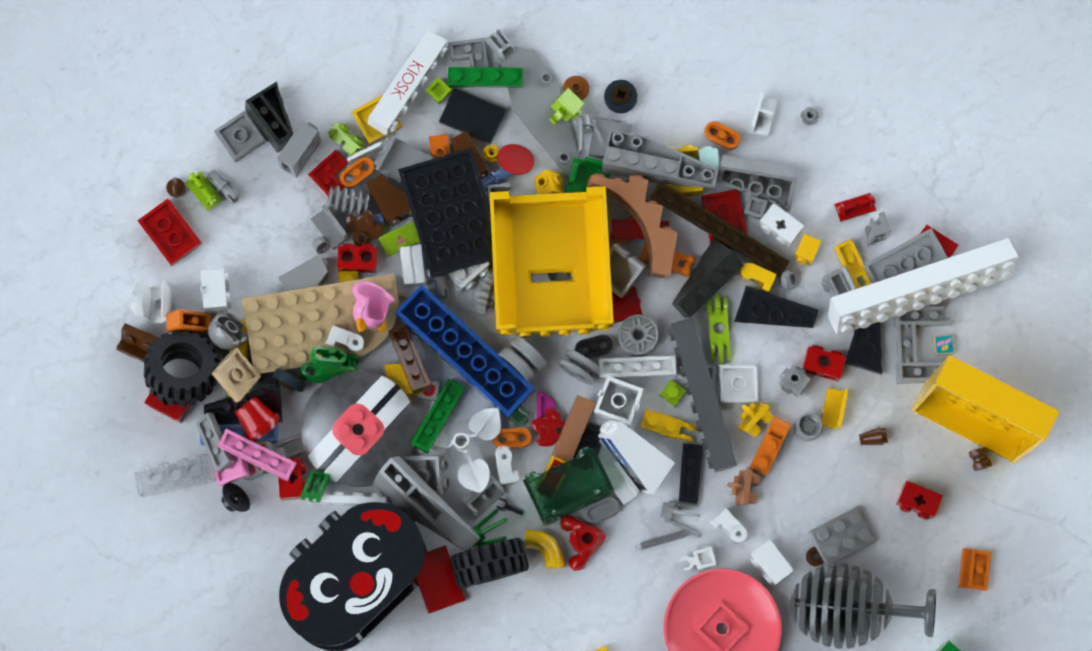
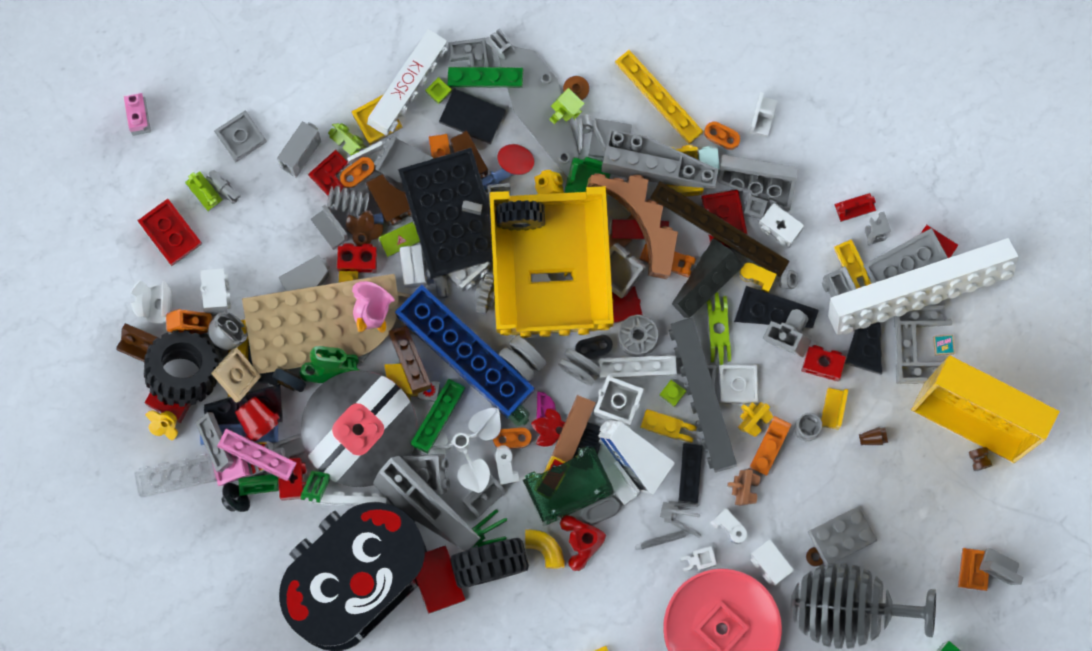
(137, 114): none -> bright pink hips
(162, 424): none -> yellow plate
(176, 187): reddish brown tile -> none
(258, 484): none -> green tile
(270, 116): pearl dark grey wedge -> none
(320, 245): light grey hinge -> none
(352, 340): white leg -> none
(471, 207): none -> light grey tile
(487, 156): yellow plate -> none
(508, 507): black hand -> none
(520, 215): none -> black bush
(617, 102): black wheel -> none
(659, 97): none -> yellow tile
(789, 334): none -> light grey brick
(798, 375): light grey brick -> none
(807, 250): yellow brick -> none
(809, 111): light grey plate -> none
(930, 500): red brick -> none
(1001, 567): none -> light grey panel

